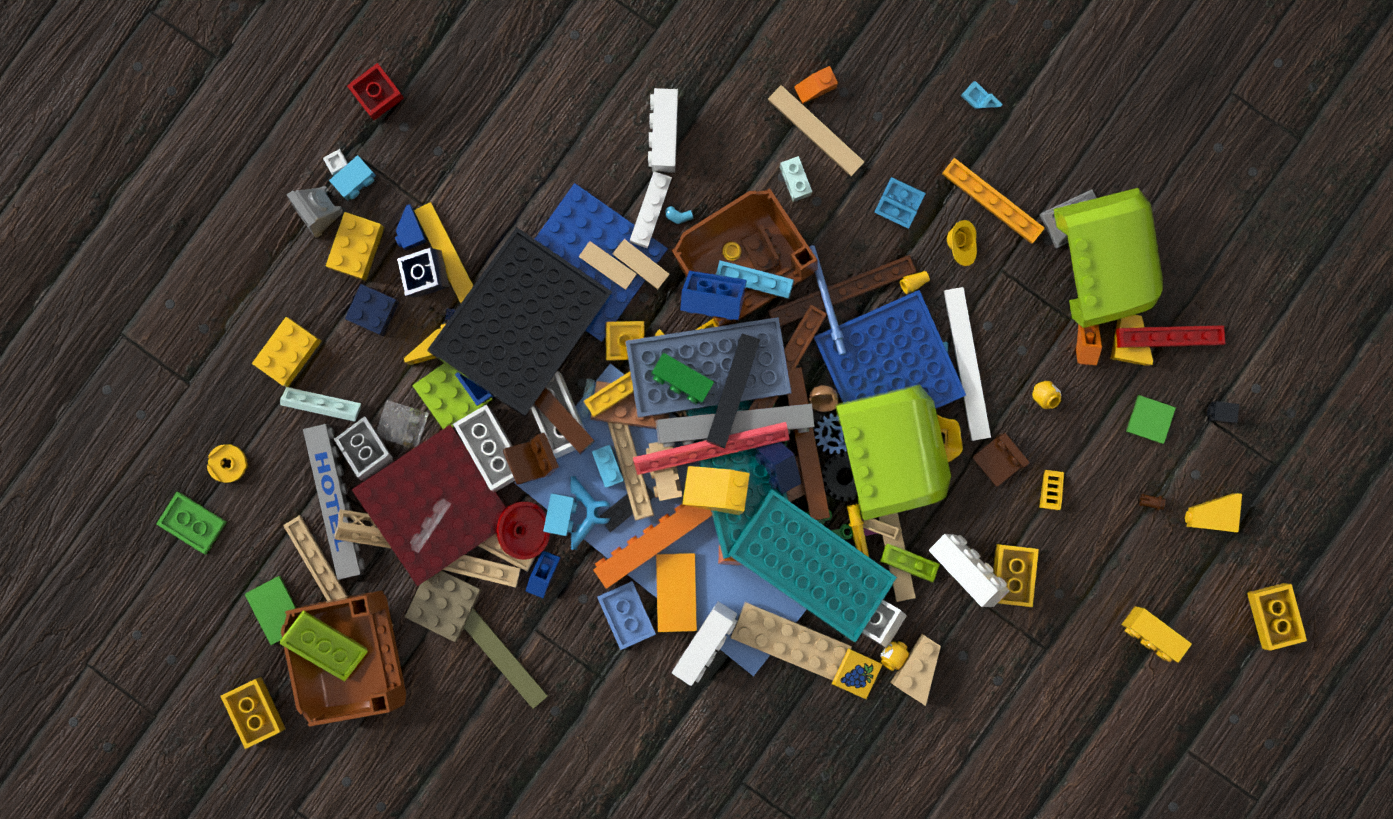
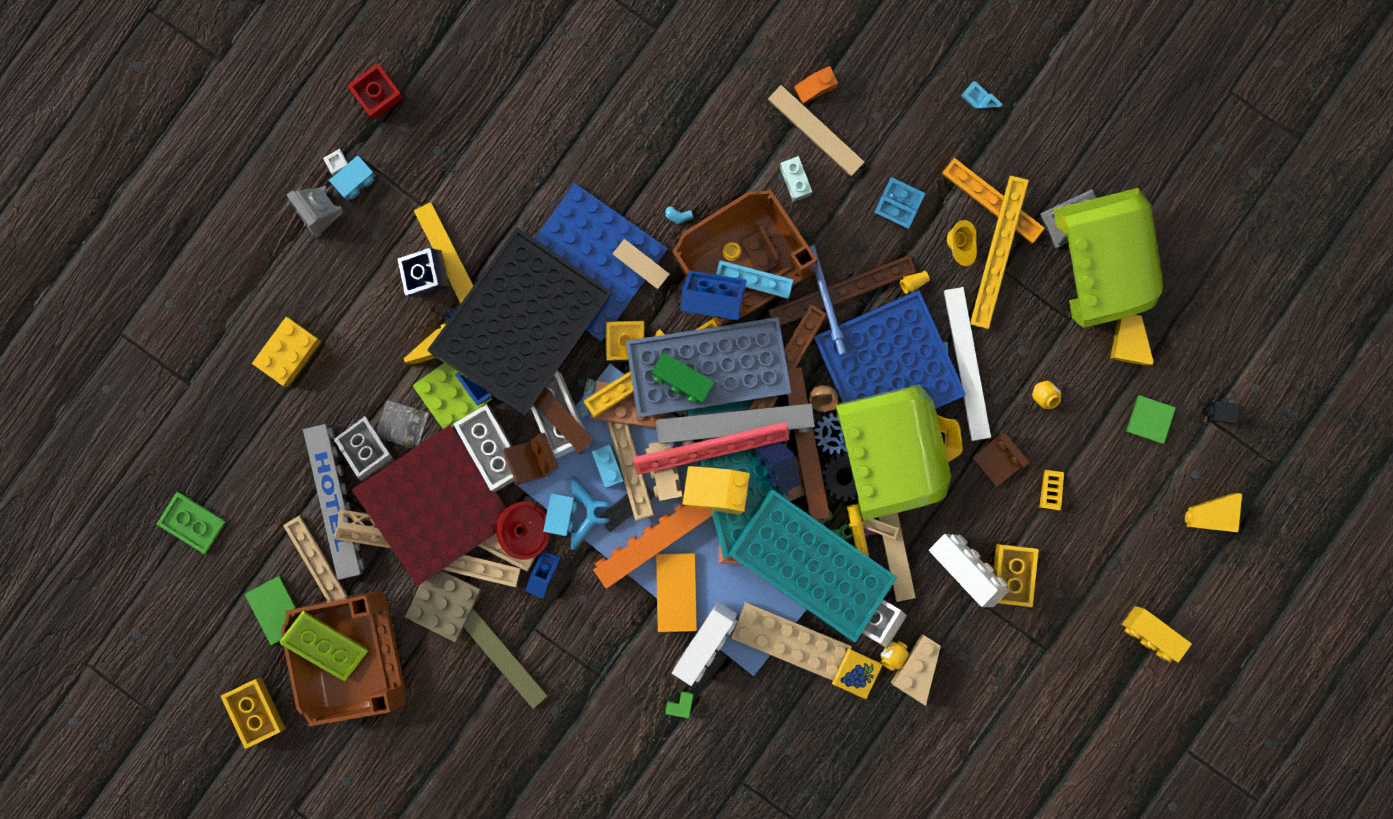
(228, 452): yellow plate -> none
(320, 404): light aqua plate -> none
(355, 246): yellow brick -> none
(372, 310): dark blue brick -> none
(409, 230): blue slope -> none
(429, 525): clear plate -> none
(607, 265): tan tile -> none
(626, 615): medium blue plate -> none
(650, 209): white plate -> none
(664, 133): white brick -> none
(682, 708): none -> bright green piece
(733, 390): black tile -> none
(909, 562): lime tile -> none
(999, 252): none -> yellow tile
(1088, 345): orange slope -> none
(1152, 501): reddish brown pin -> none
(1170, 336): red tile -> none
(1276, 616): yellow brick -> none

